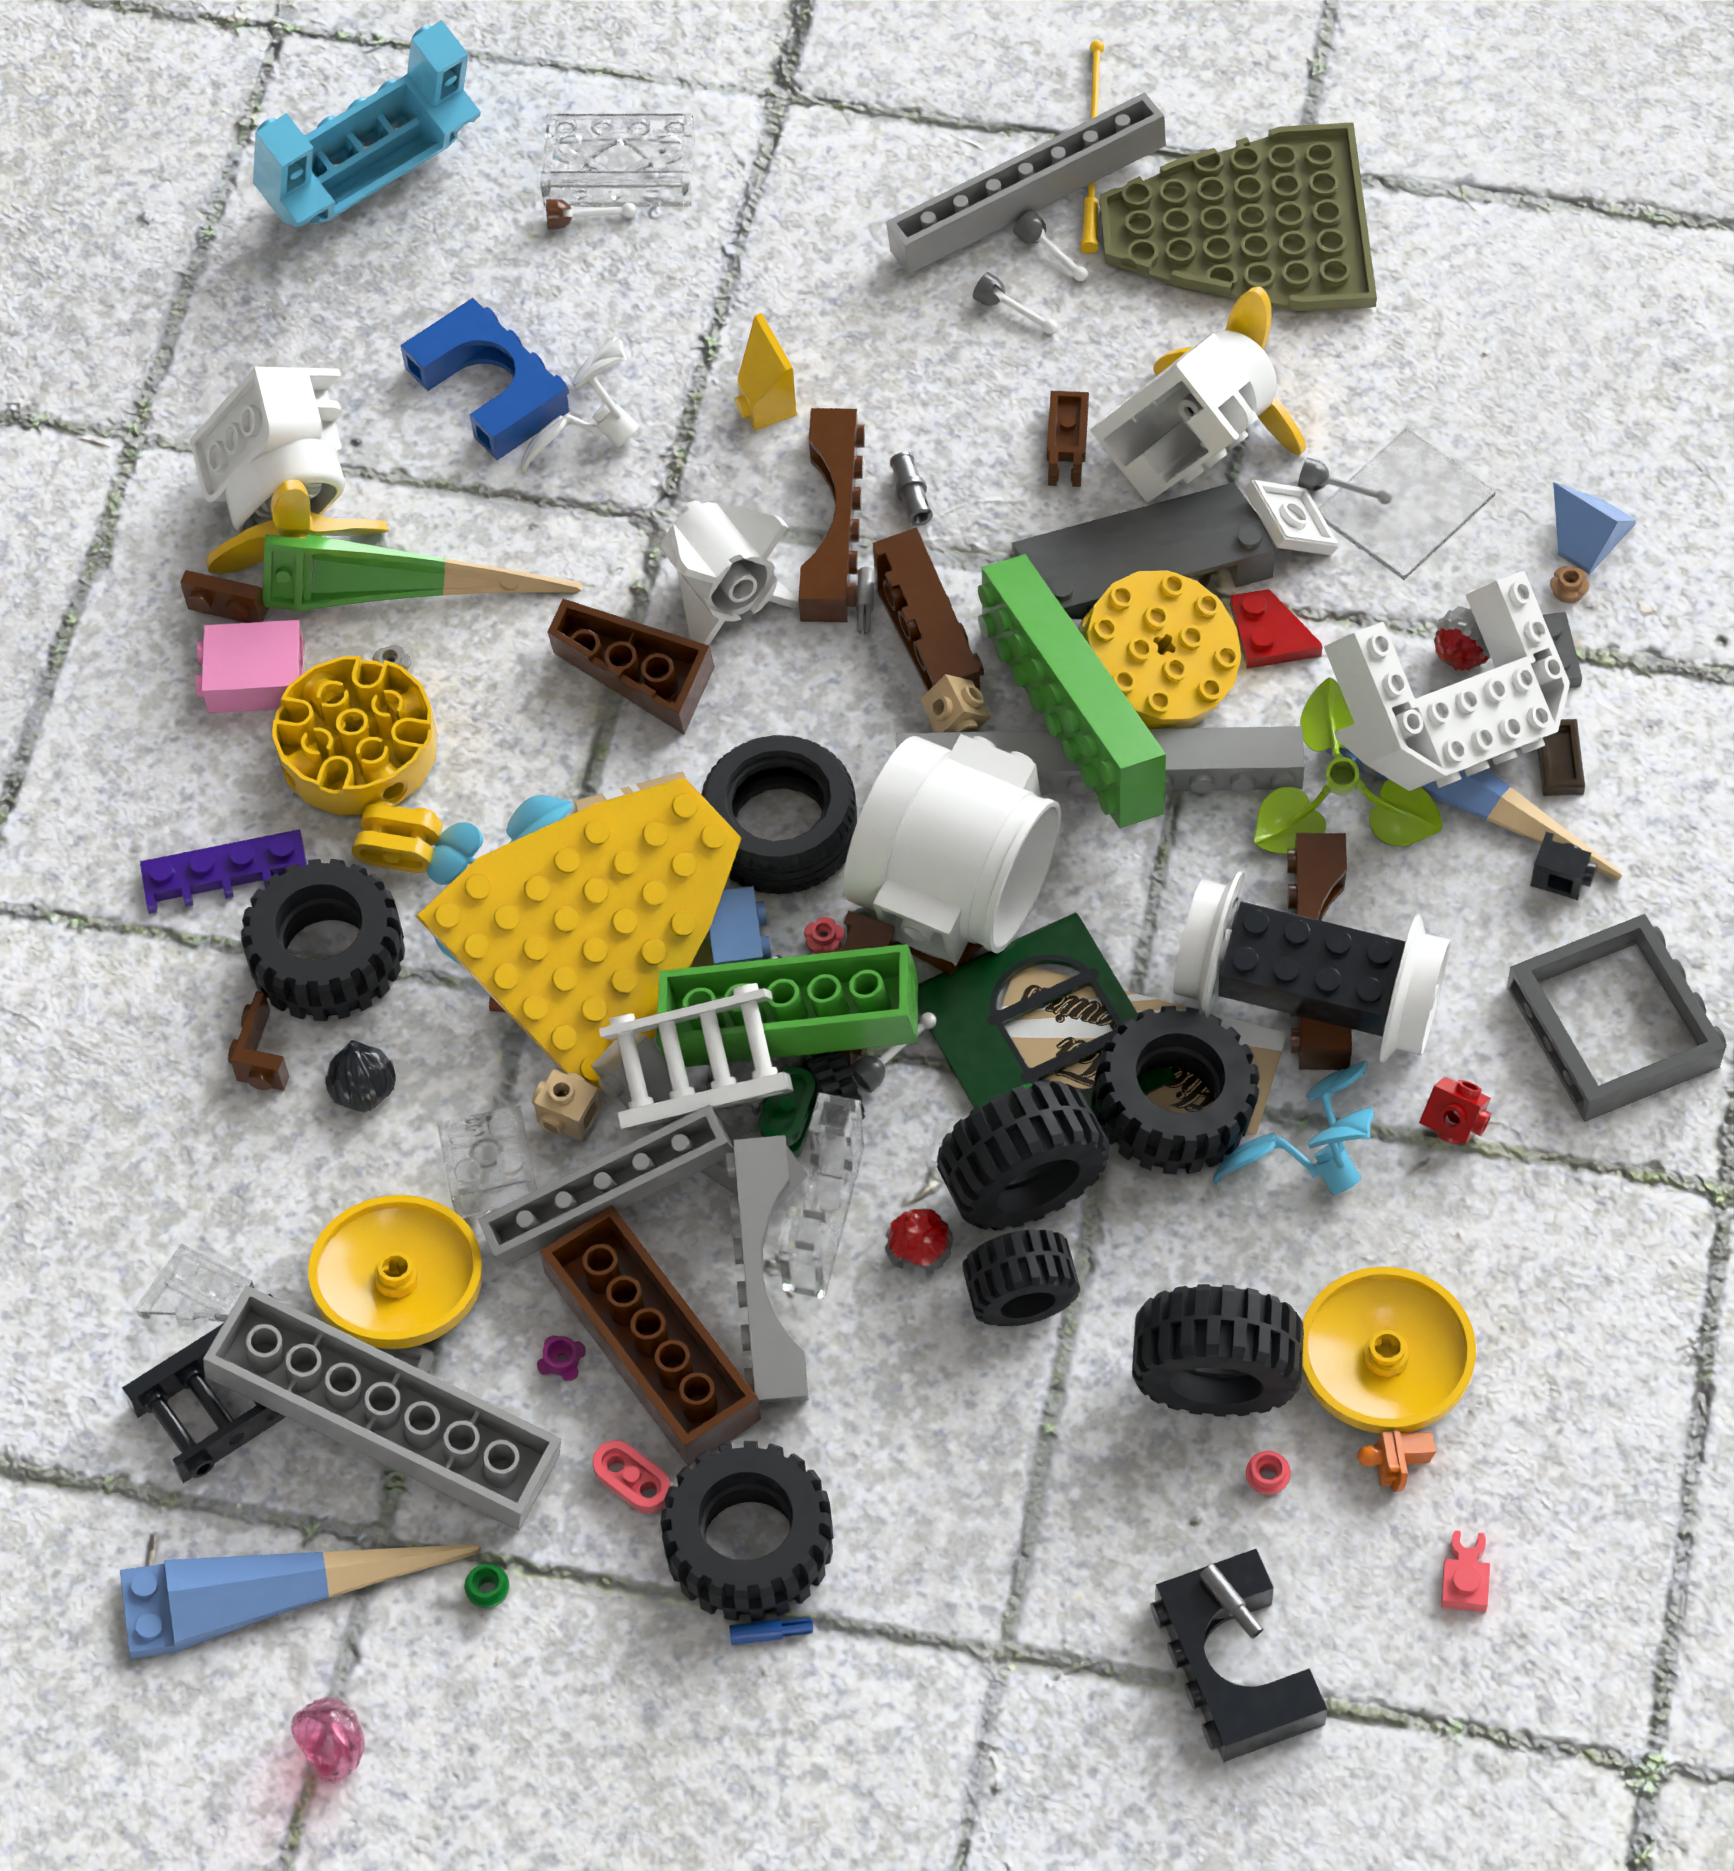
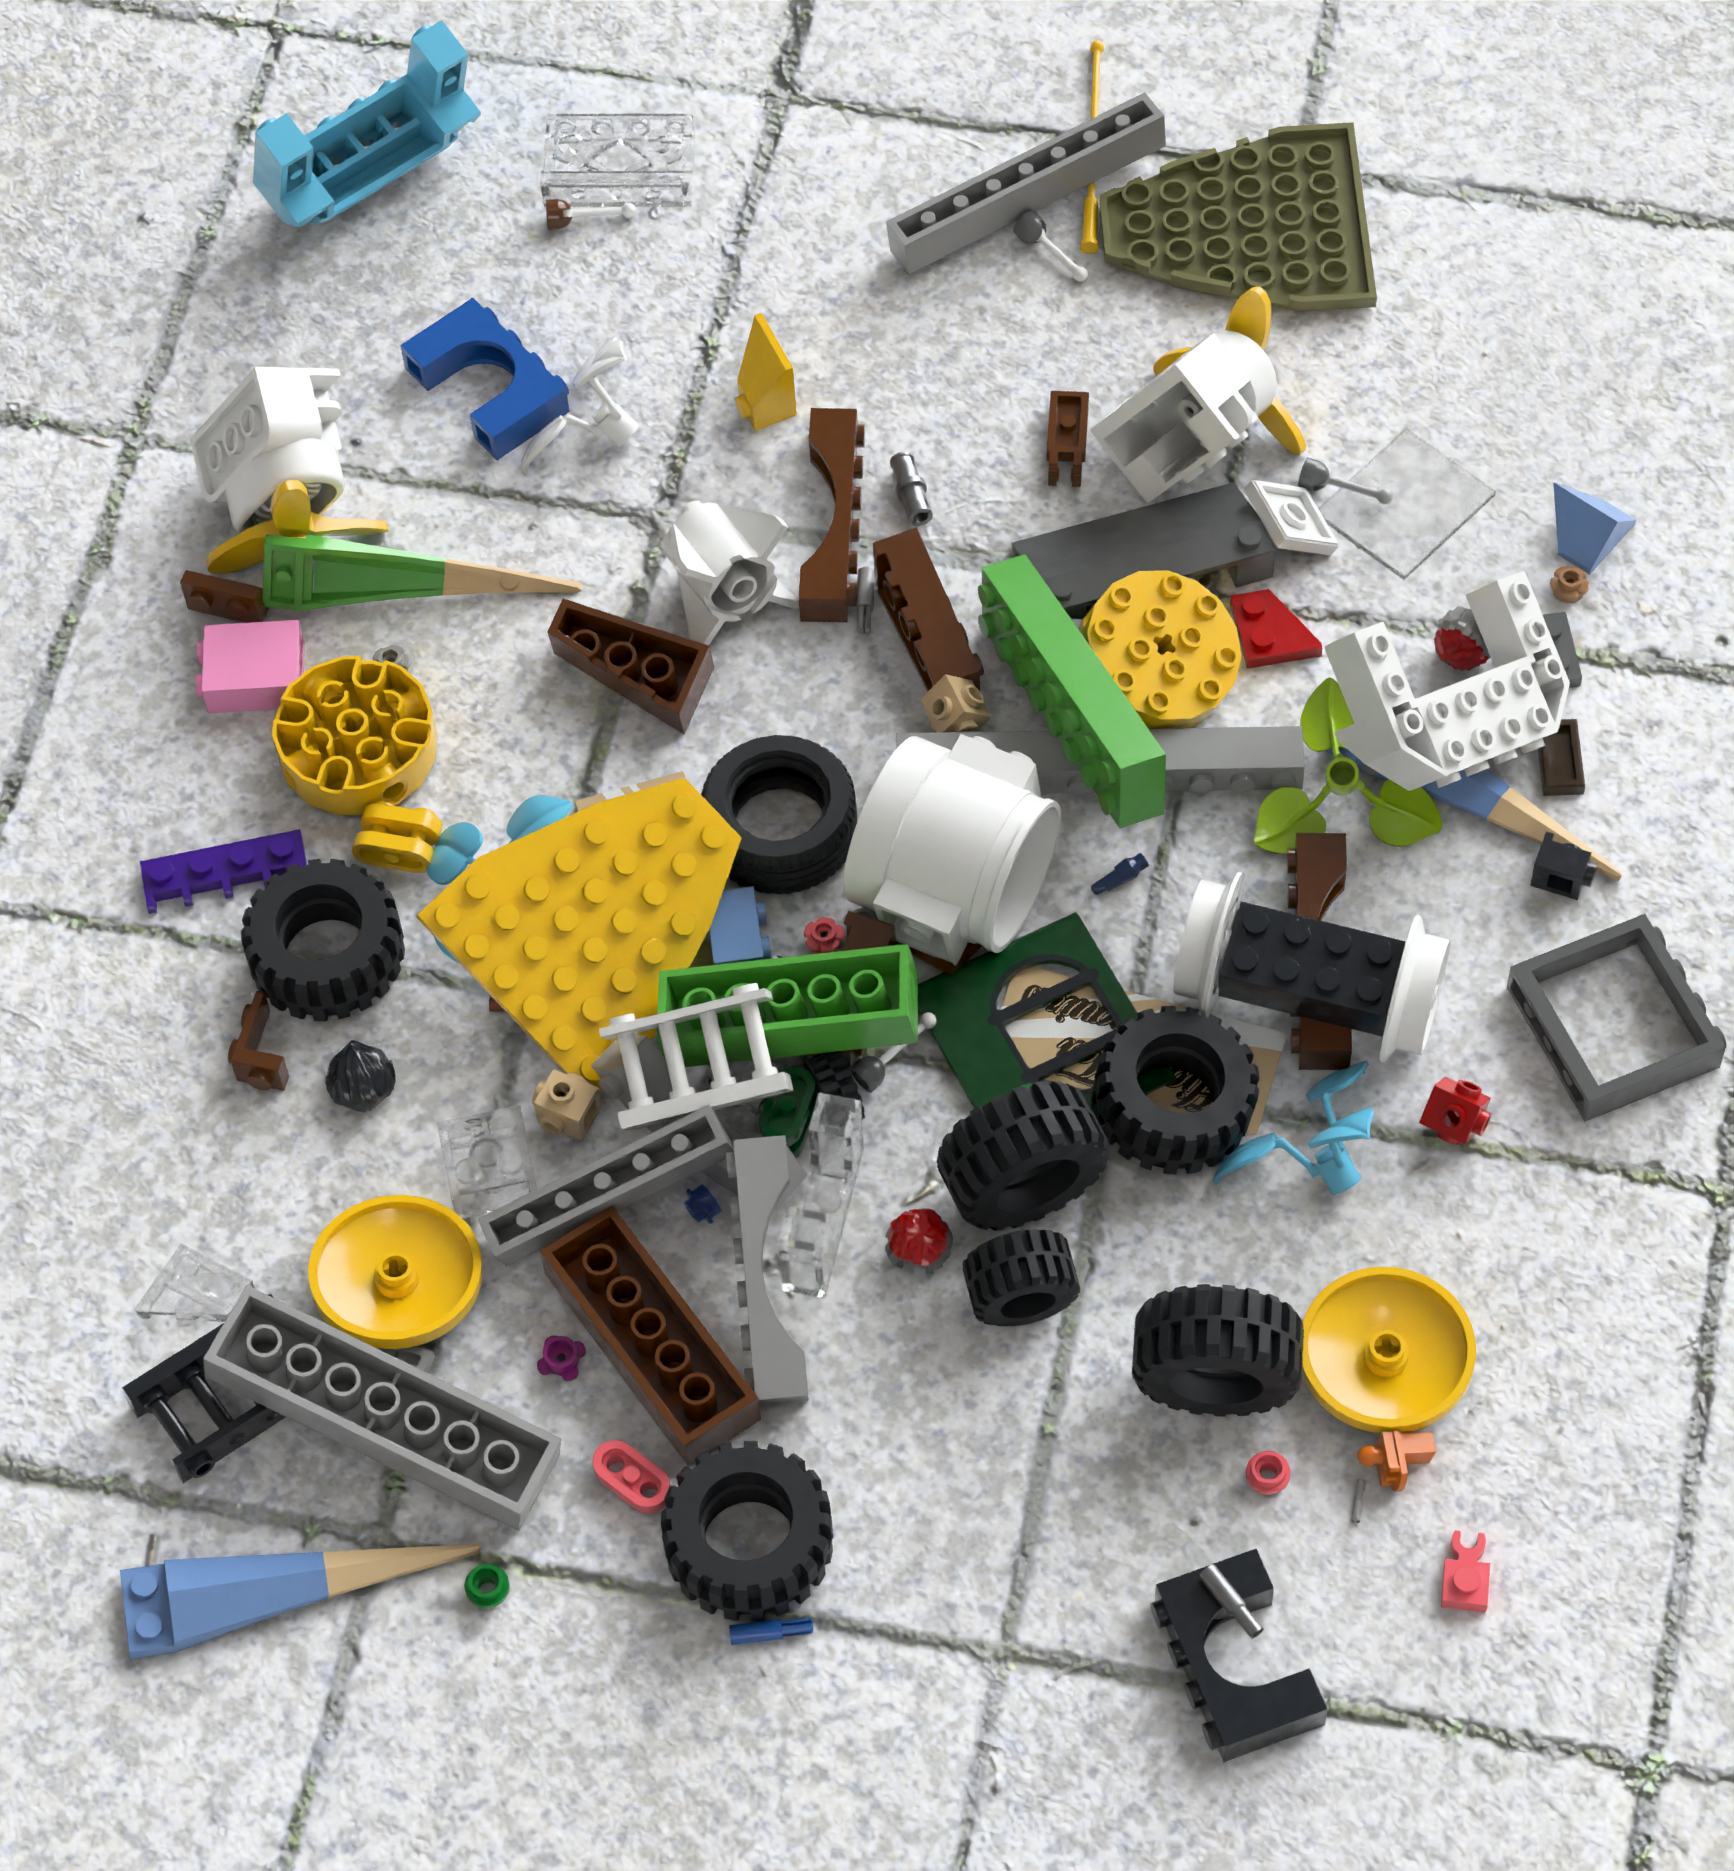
(329, 1738): clear pink hair -> none
(702, 1204): none -> clear blue plate
(991, 291): hinge -> none
(1123, 872): none -> dark blue piece
(1357, 1506): none -> light grey piece

